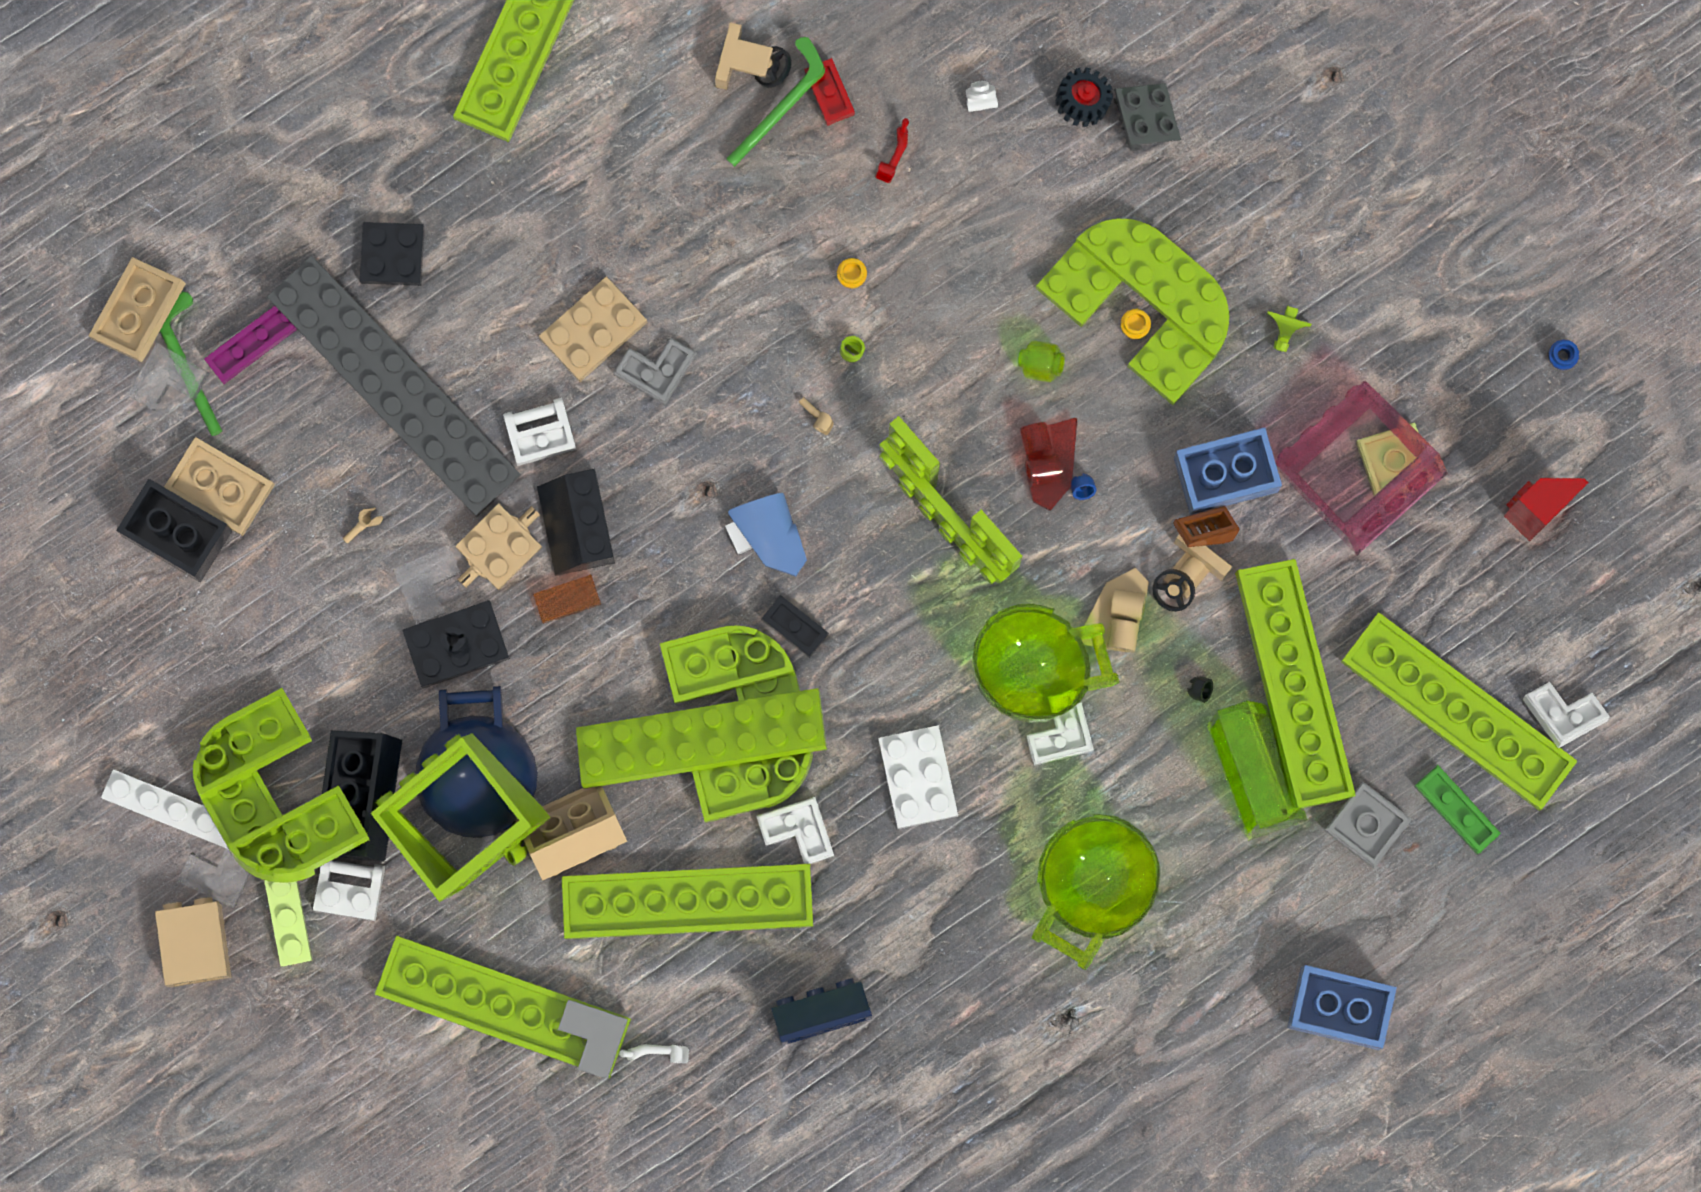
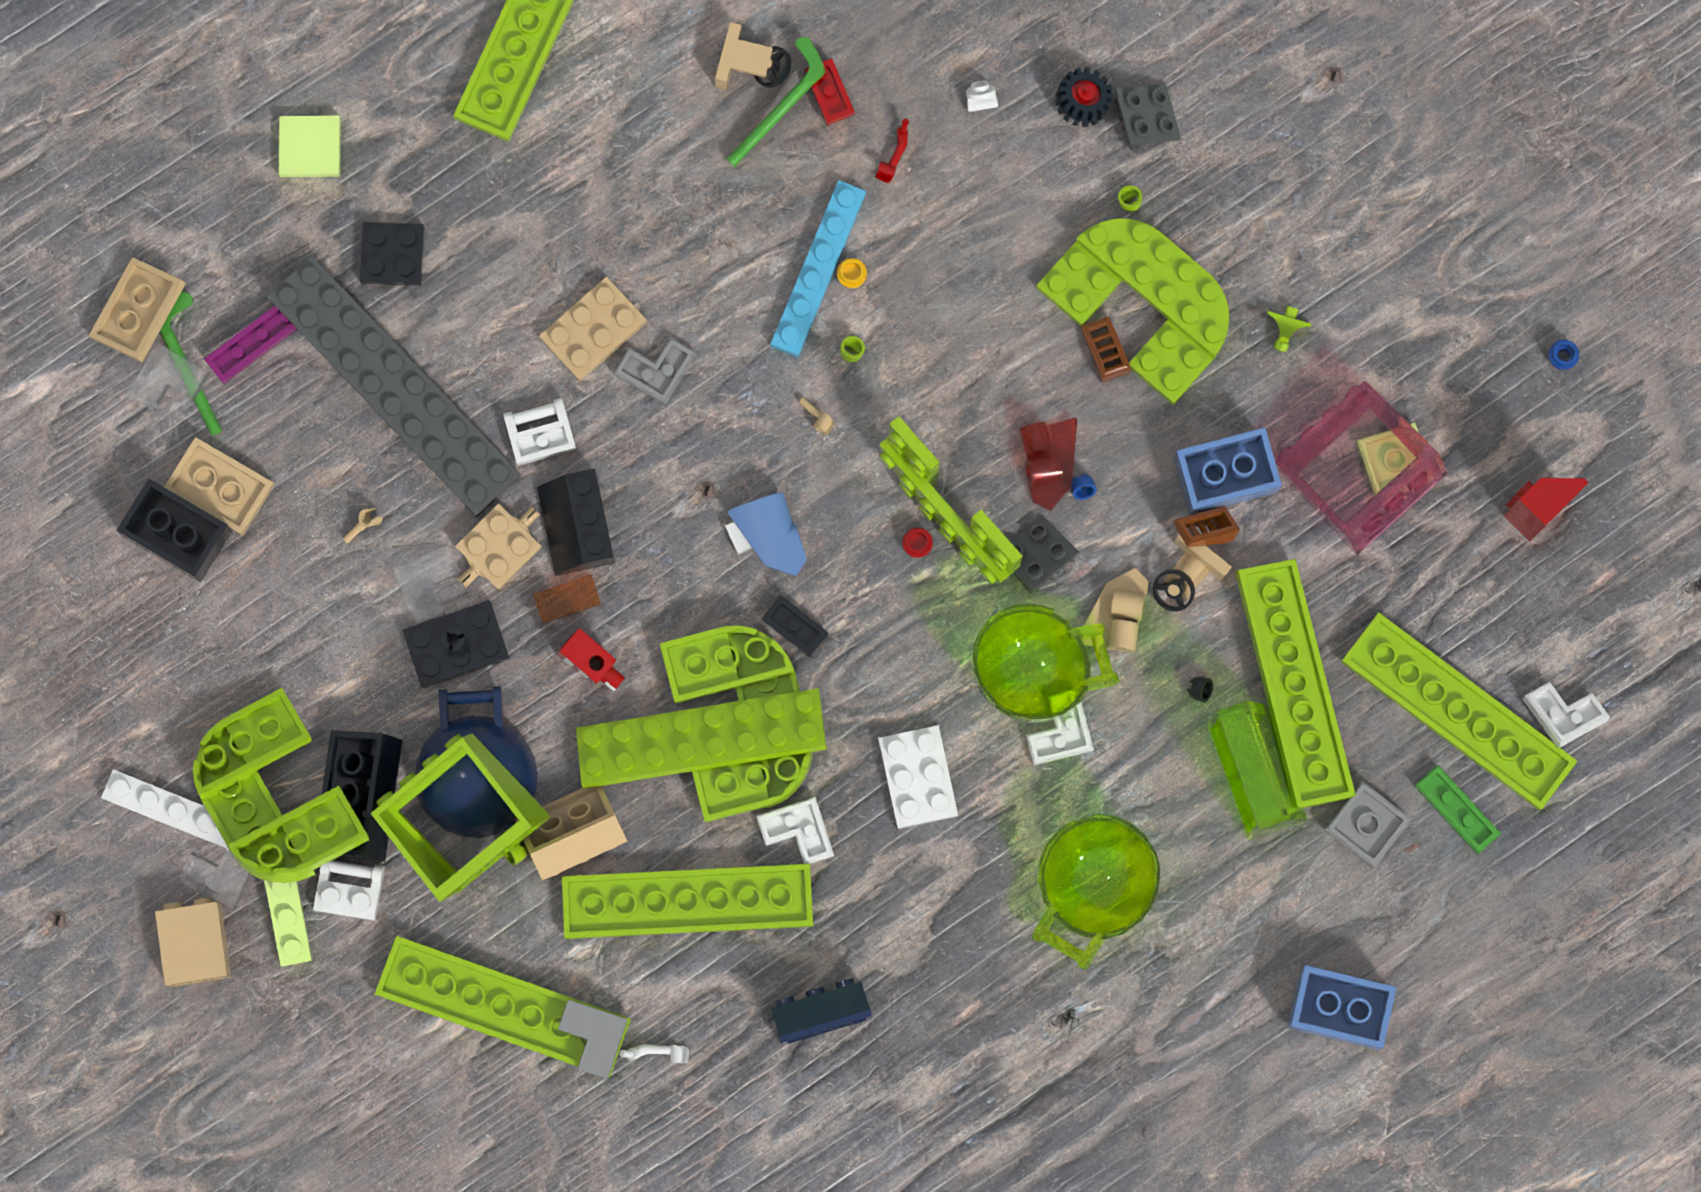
(309, 146): none -> yellowish green tile
(578, 652): none -> red torso
(818, 269): none -> medium azure plate
(917, 542): none -> red plate
(1041, 361): clear neon green head -> none
(1042, 552): none -> dark grey hinge
(1113, 372): none -> dark orange slope
(1127, 195): none -> lime hinge
(1135, 324): yellow plate -> none

